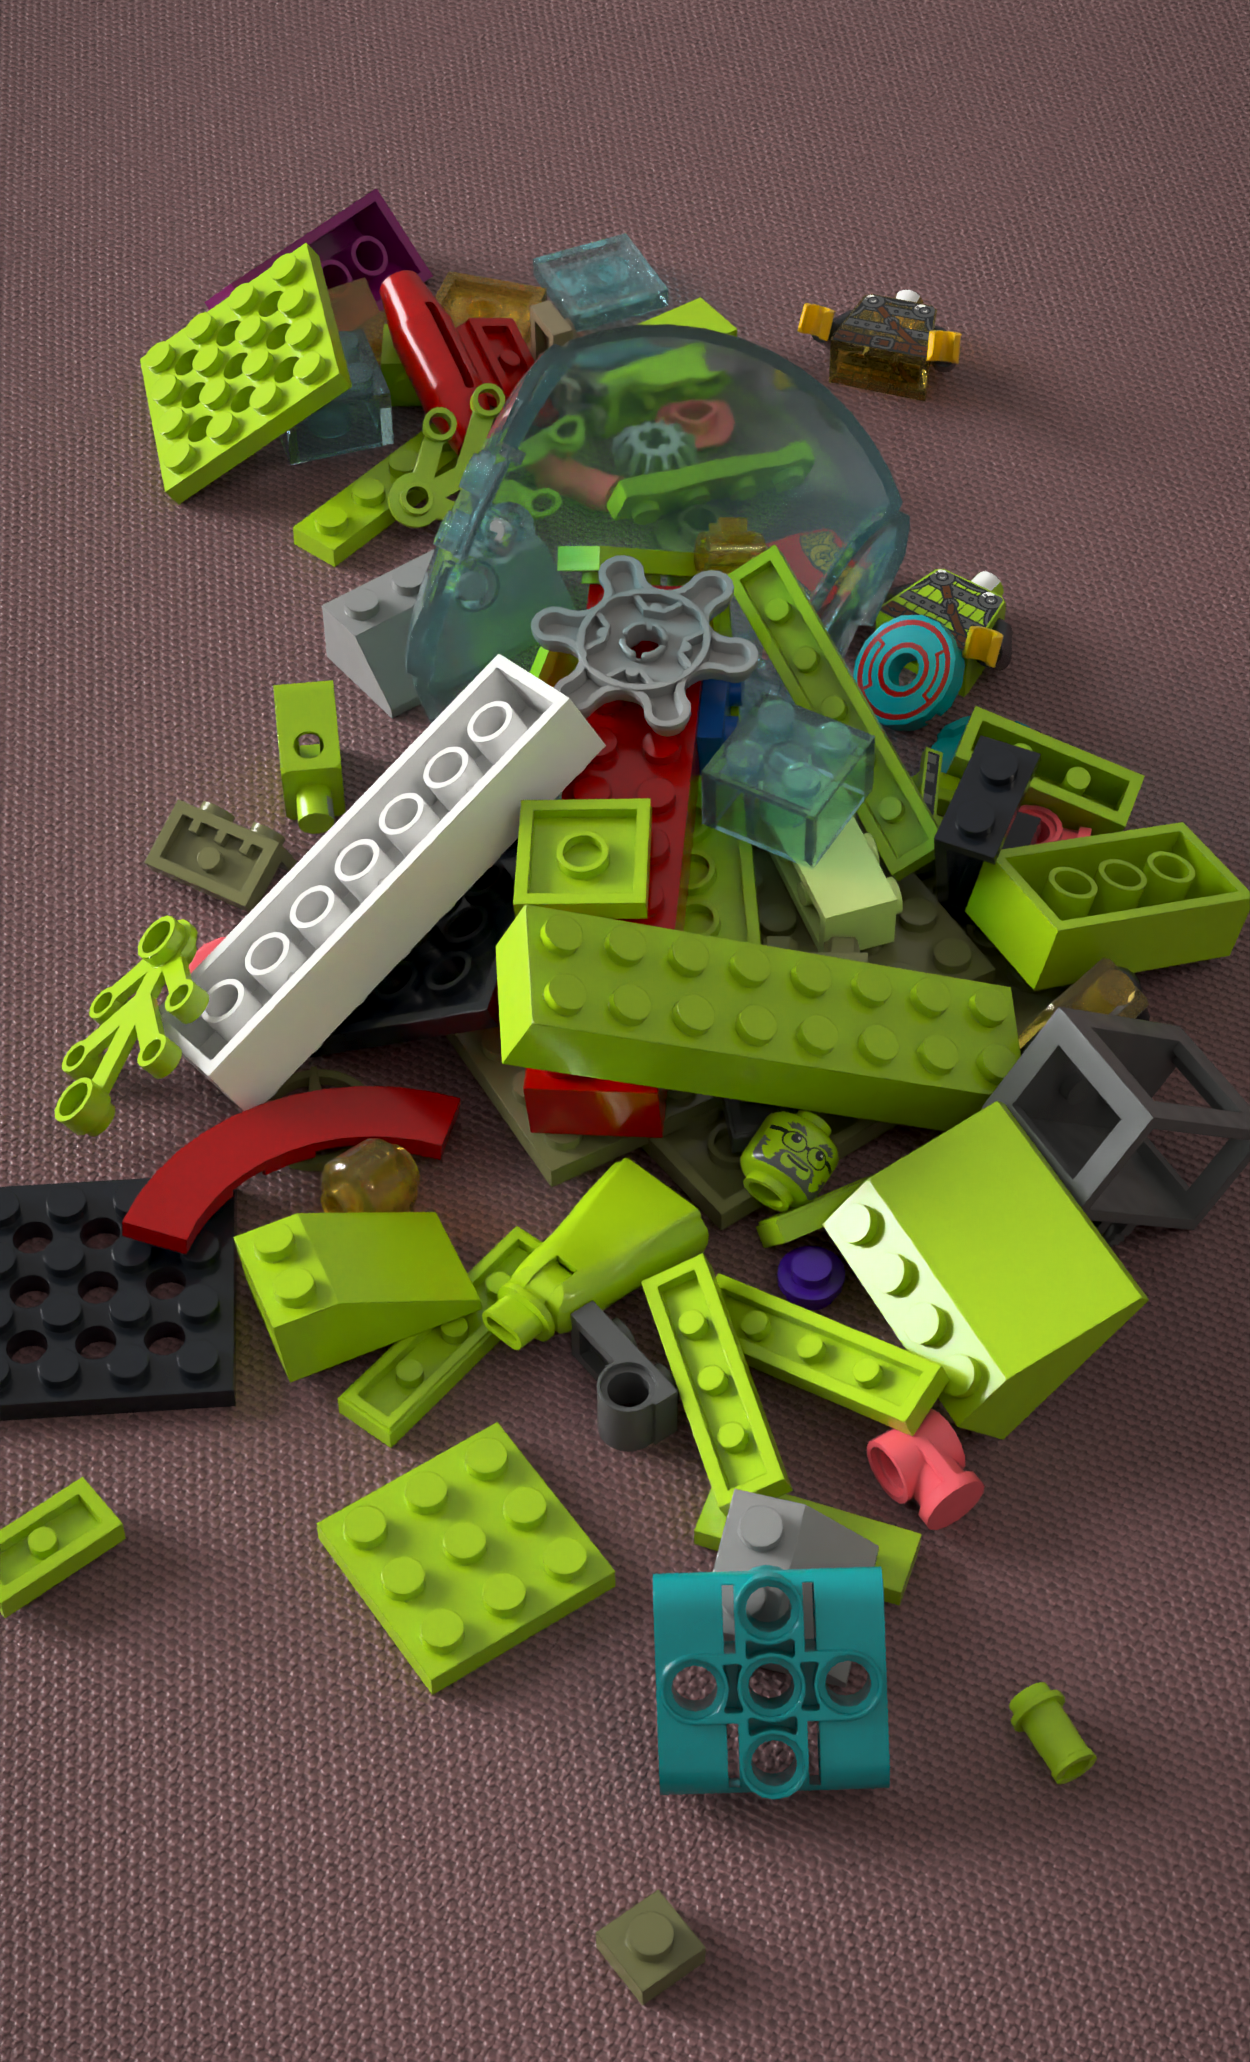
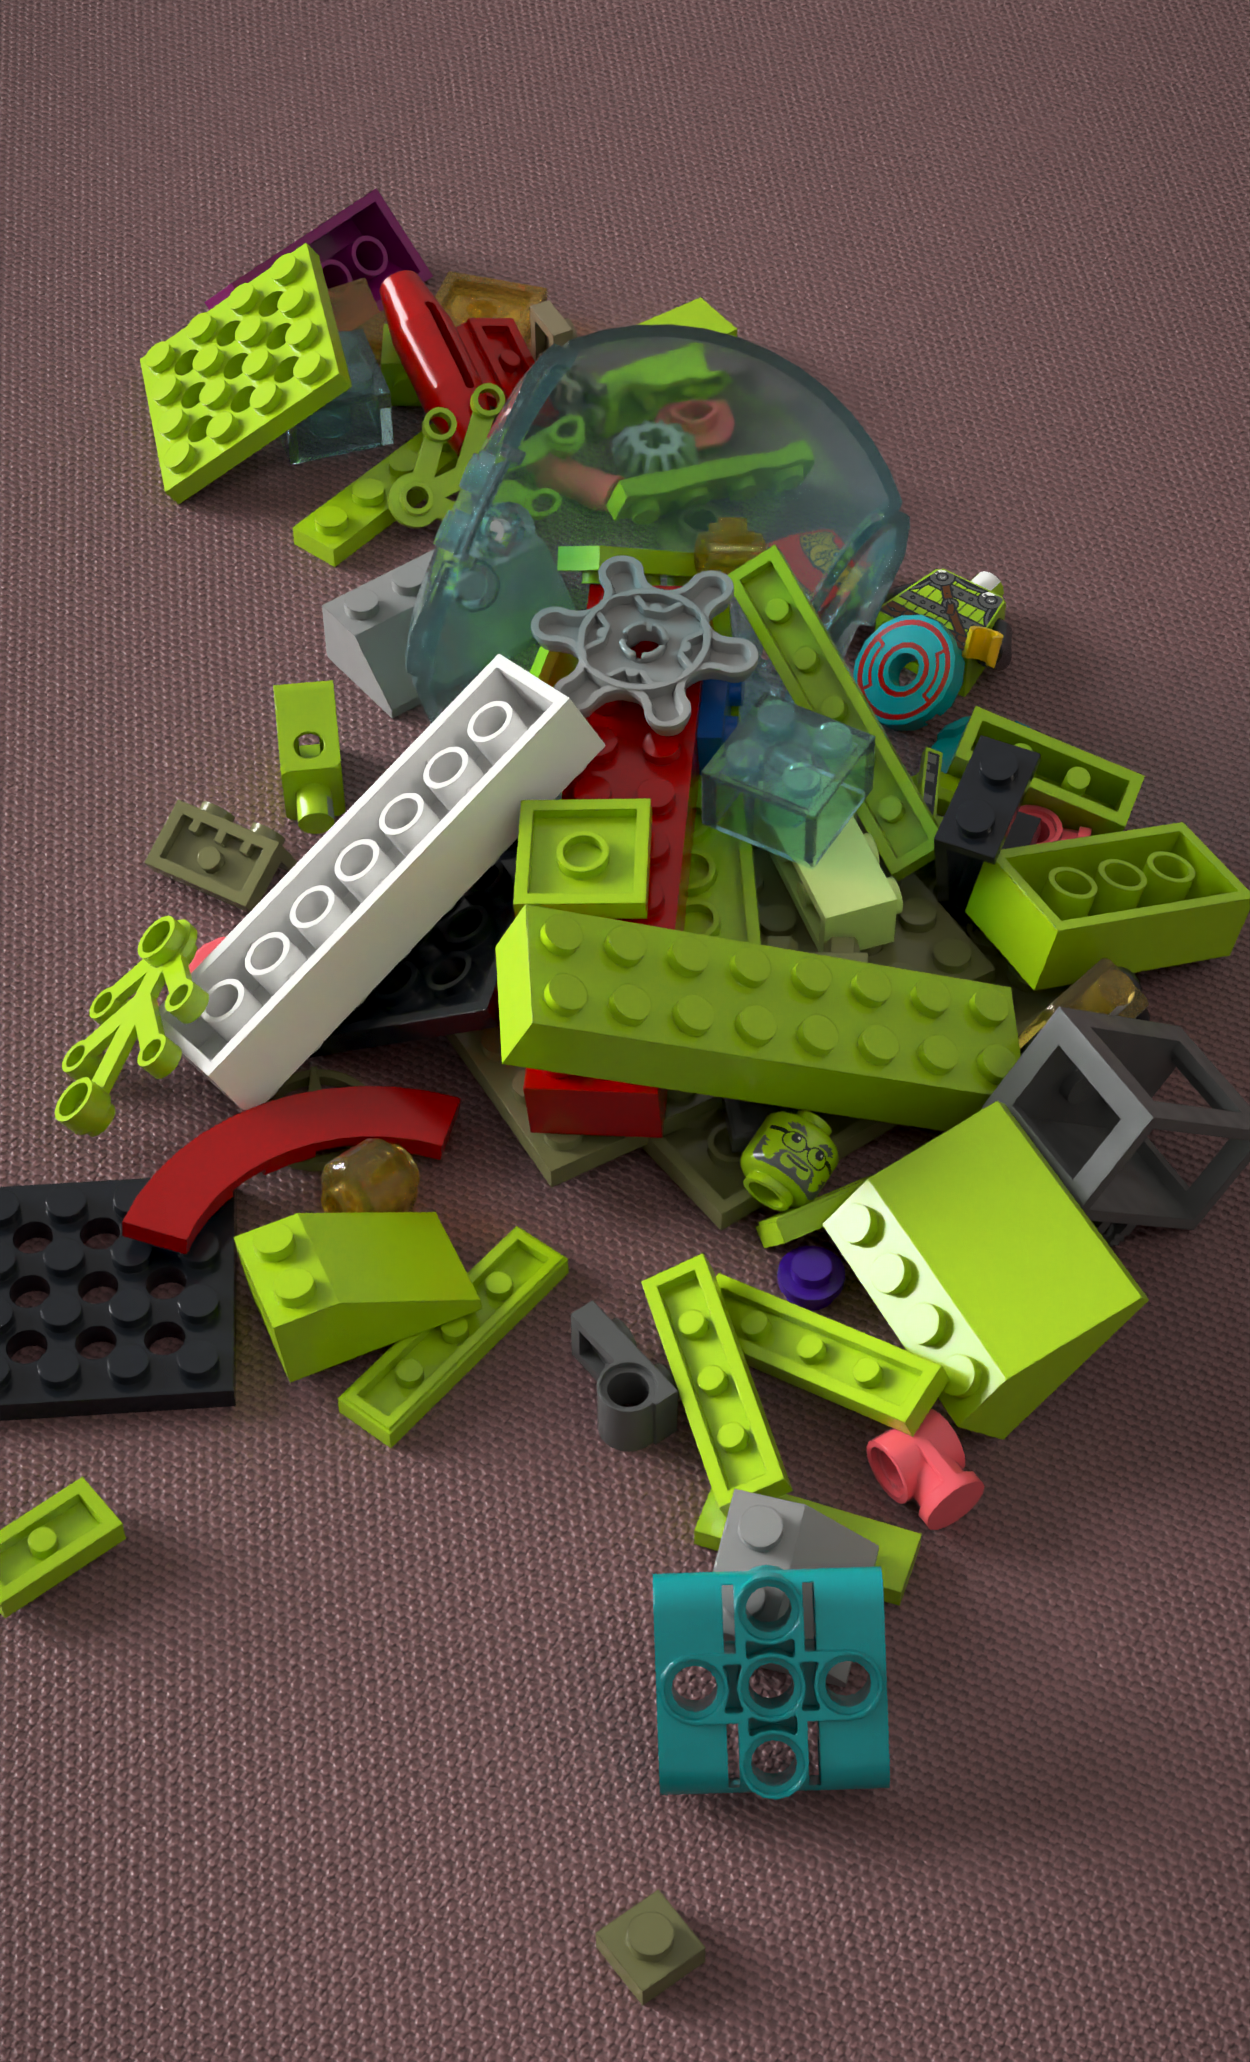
(465, 1557): lime plate -> none
(600, 282): clear light blue plate -> none
(600, 1252): lime piece -> none
(884, 343): torso -> none
(1041, 1716): lime pin -> none

